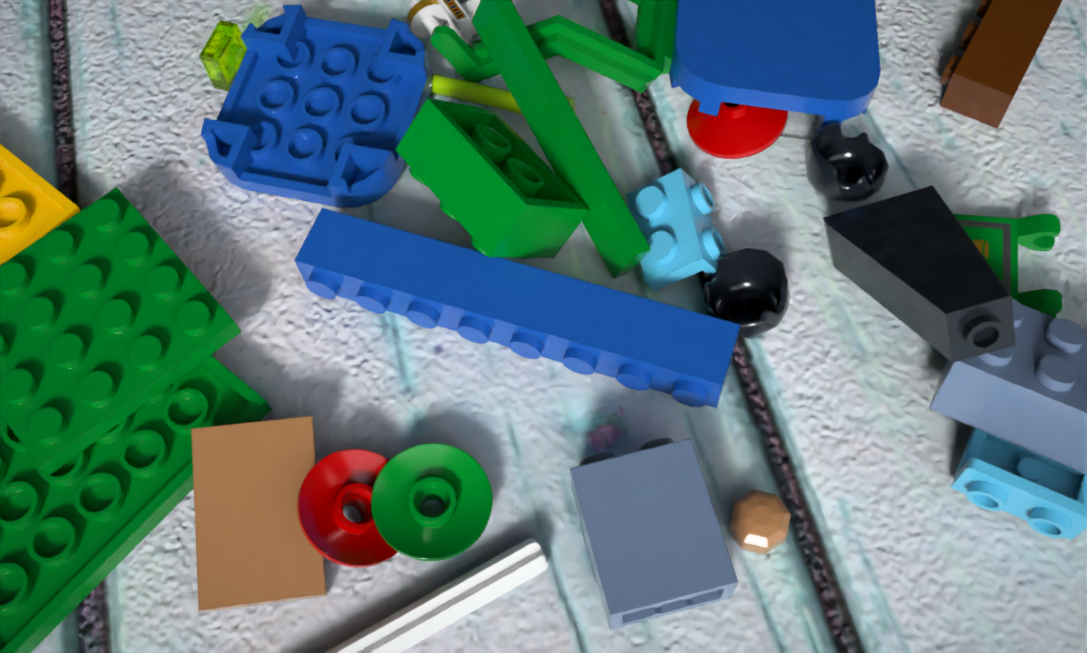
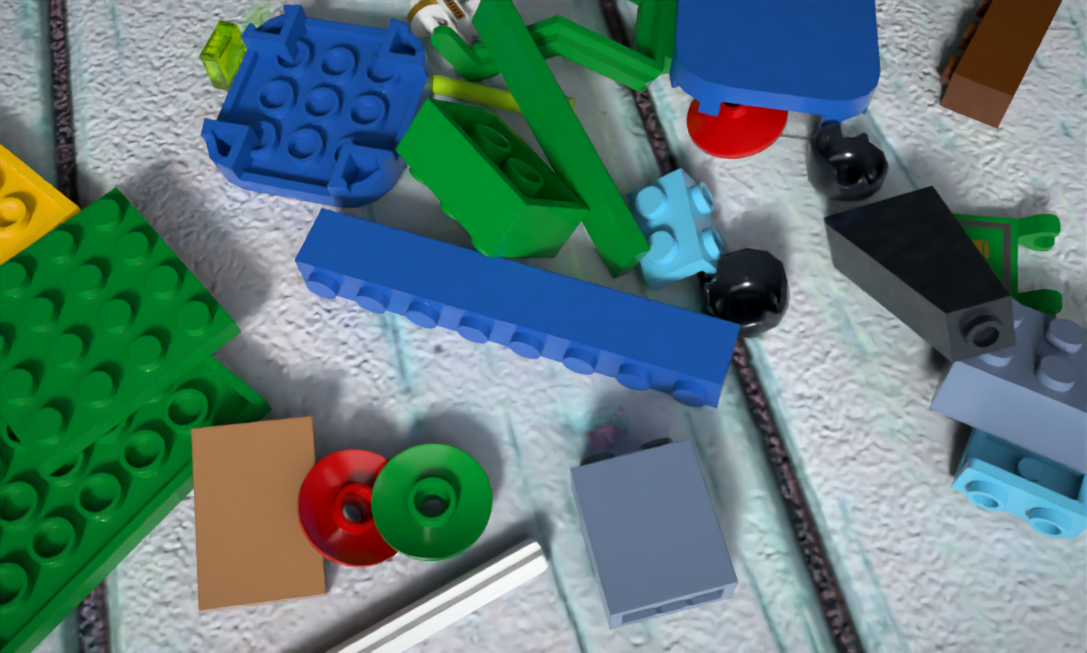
(759, 521): medium nougat tile -> none

